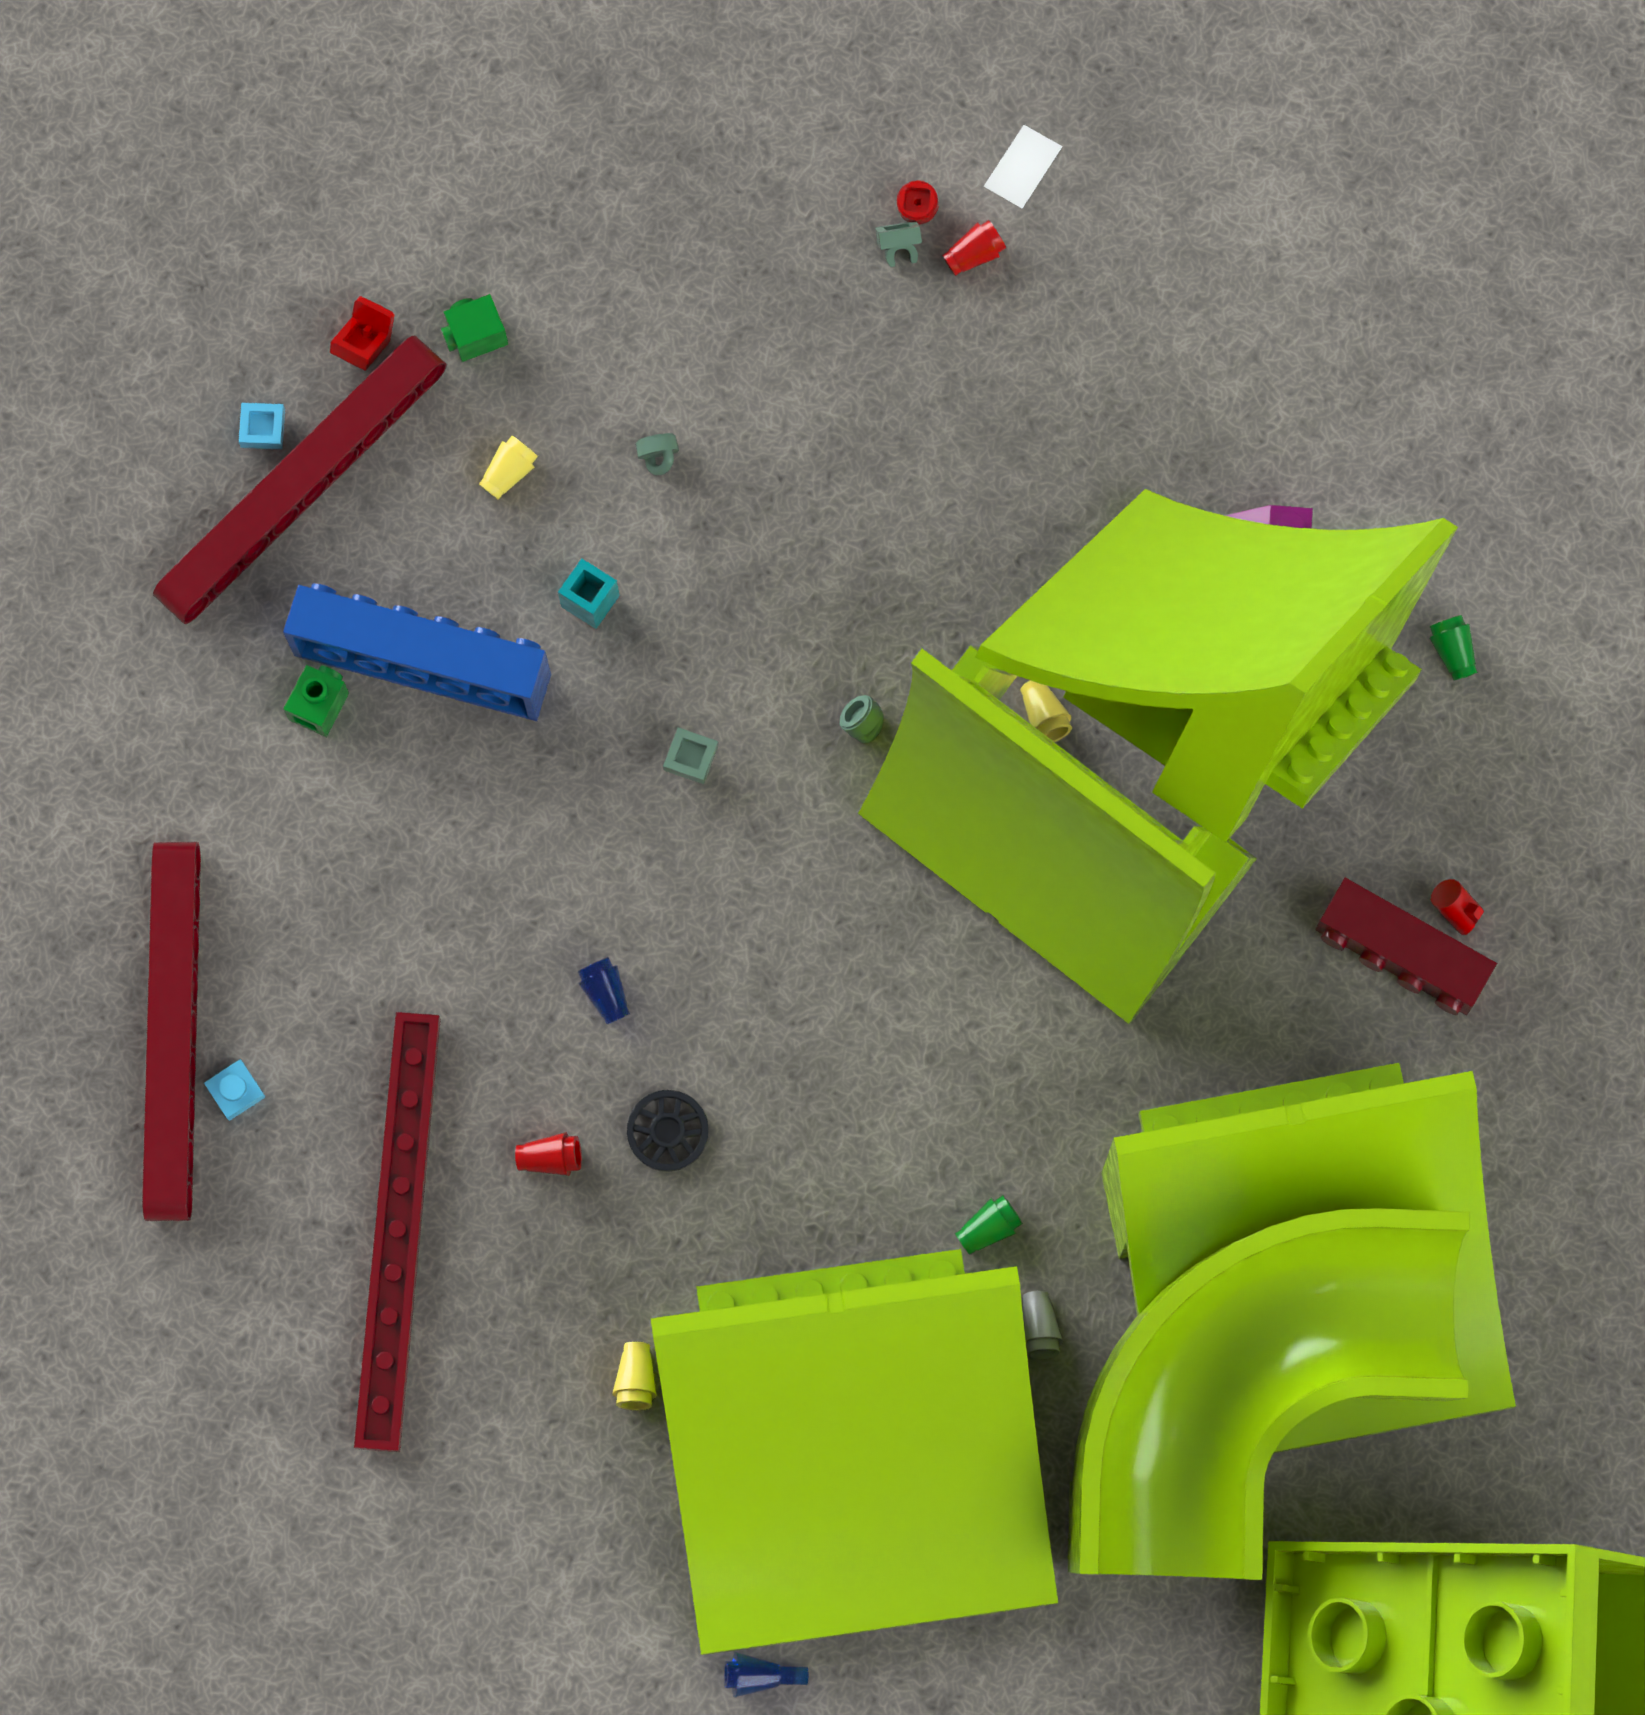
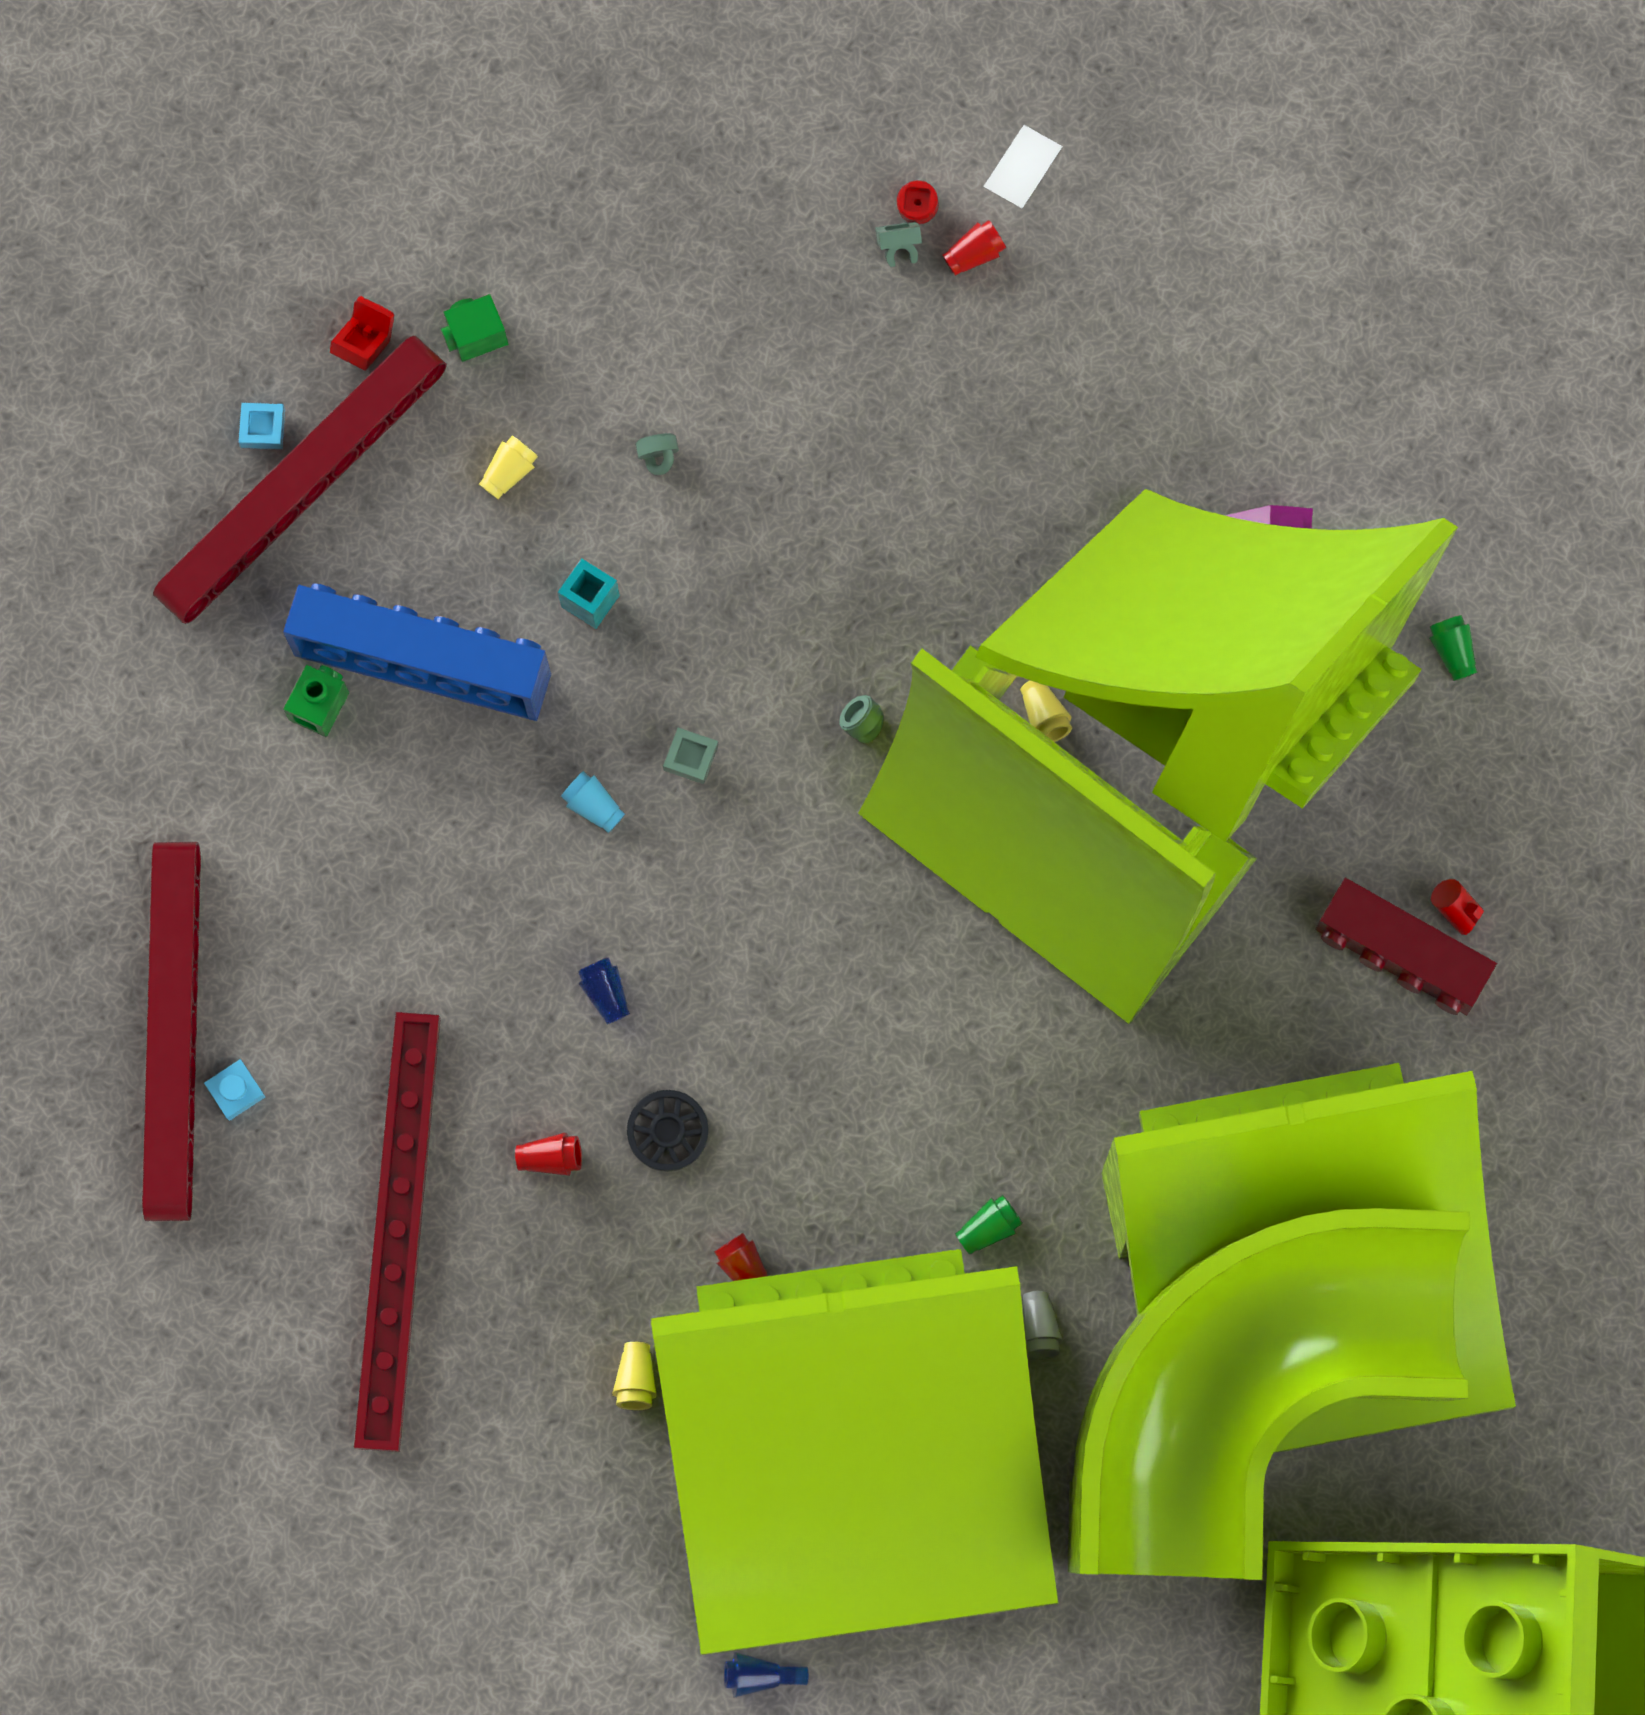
(593, 802): none -> medium azure cone
(740, 1259): none -> red cone

